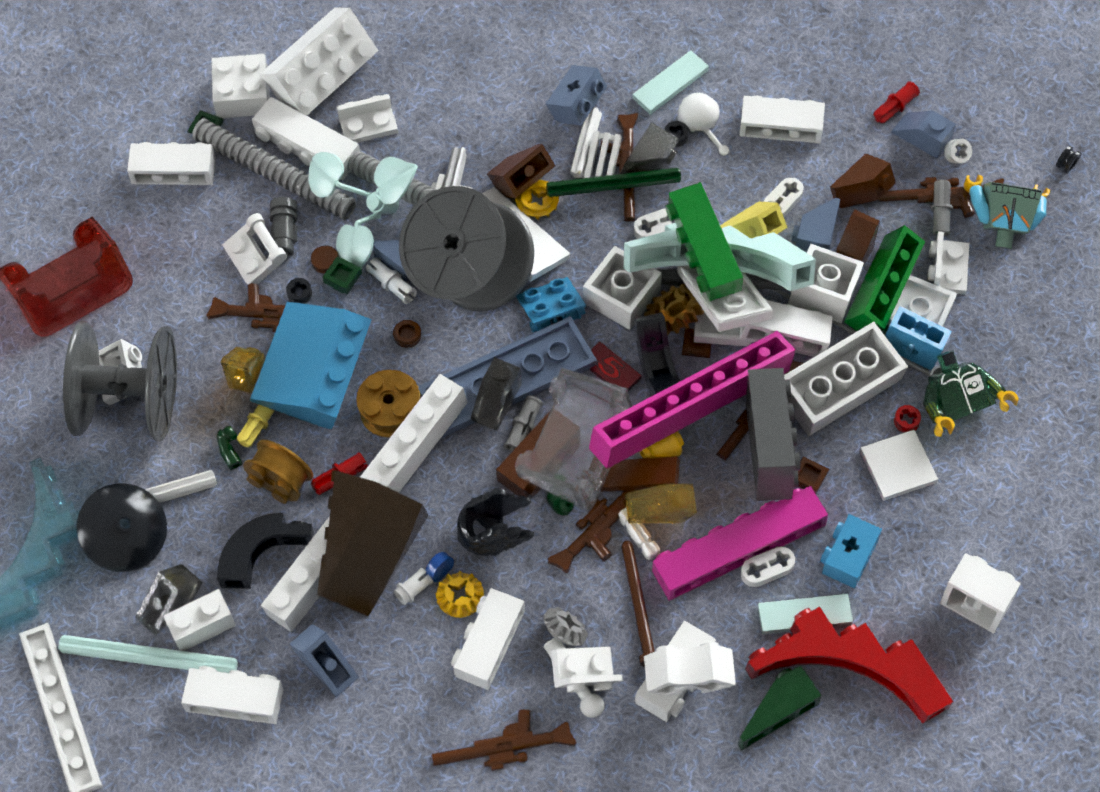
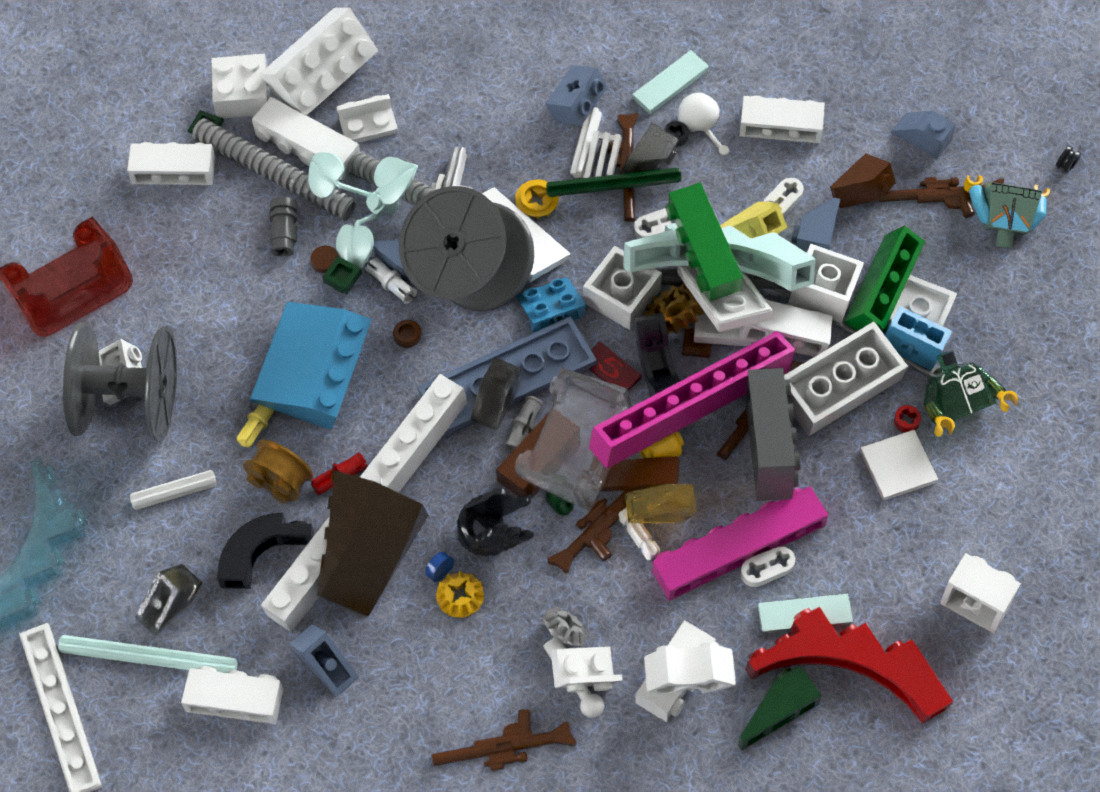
(107, 541): black dish -> none
(199, 620): white brick -> none
(226, 449): dark green arm -> none
(242, 368): clear yellow slope -> none
(248, 256): white plate -> none
(257, 307): reddish brown piece -> none
(306, 287): black bush -> none
(386, 401): pearl gold wheel -> none
(413, 586): white pin -> none
(488, 638): white brick -> none
(521, 170): reddish brown slope -> none
(637, 600): reddish brown bar -> none
(811, 474): reddish brown tile -> none
(849, 566): dark azure brick -> none
(859, 237): reddish brown slope -> none
(896, 102): red axle -> none
(941, 207): light grey axle -> none
(949, 264): white bracket -> none
(950, 150): white bush -> none

